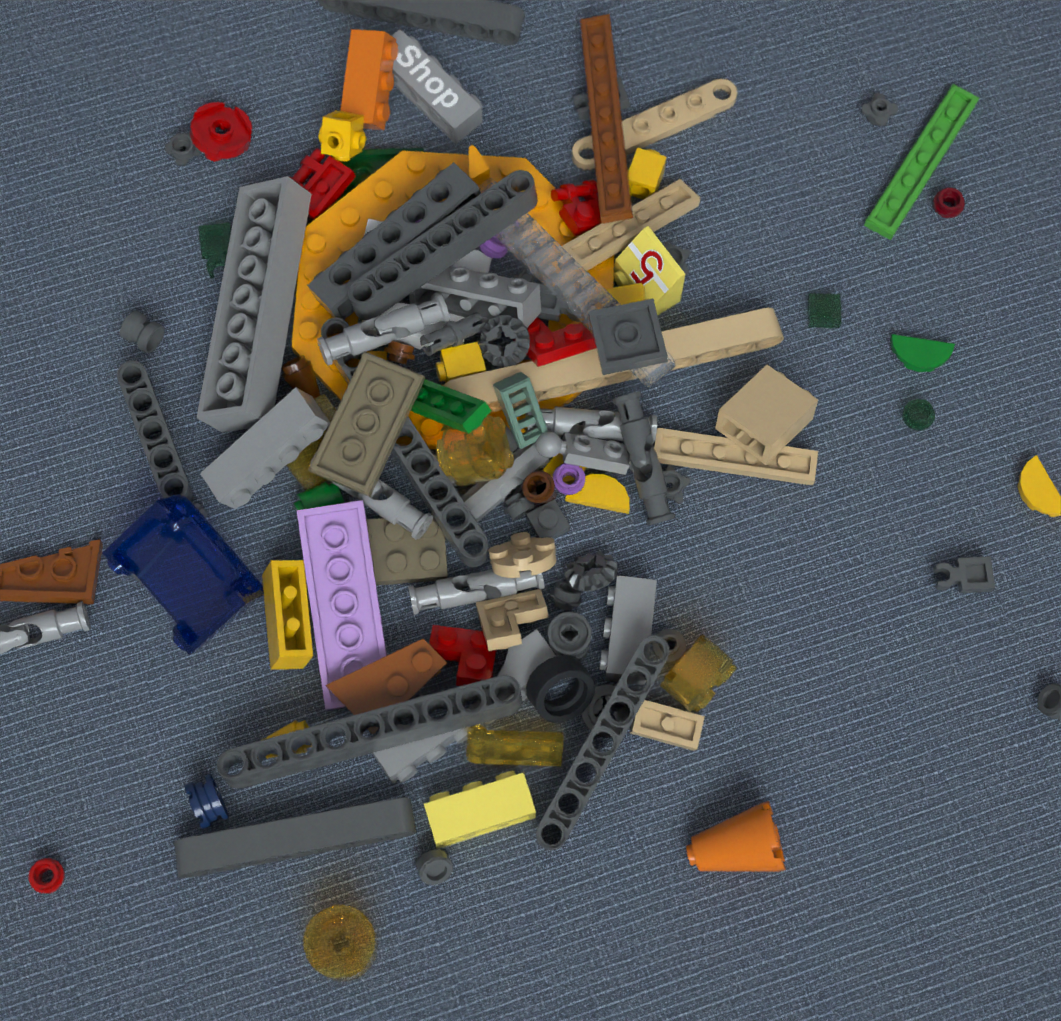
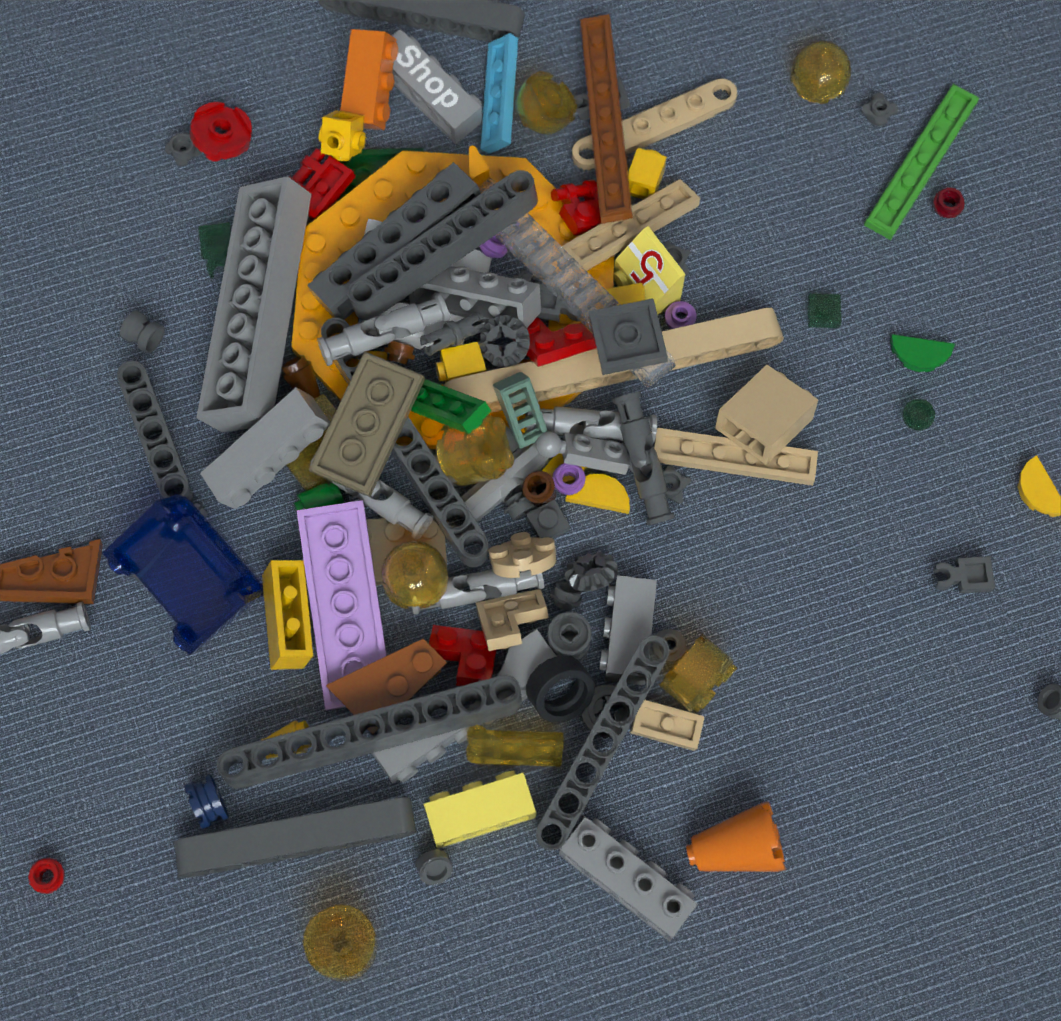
(414, 575): none -> clear yellow cylinder
(499, 94): none -> medium azure plate
(545, 104): none -> clear yellow cylinder
(628, 878): none -> light grey brick
(683, 307): none -> medium lavender plate
(821, 72): none -> clear yellow cylinder

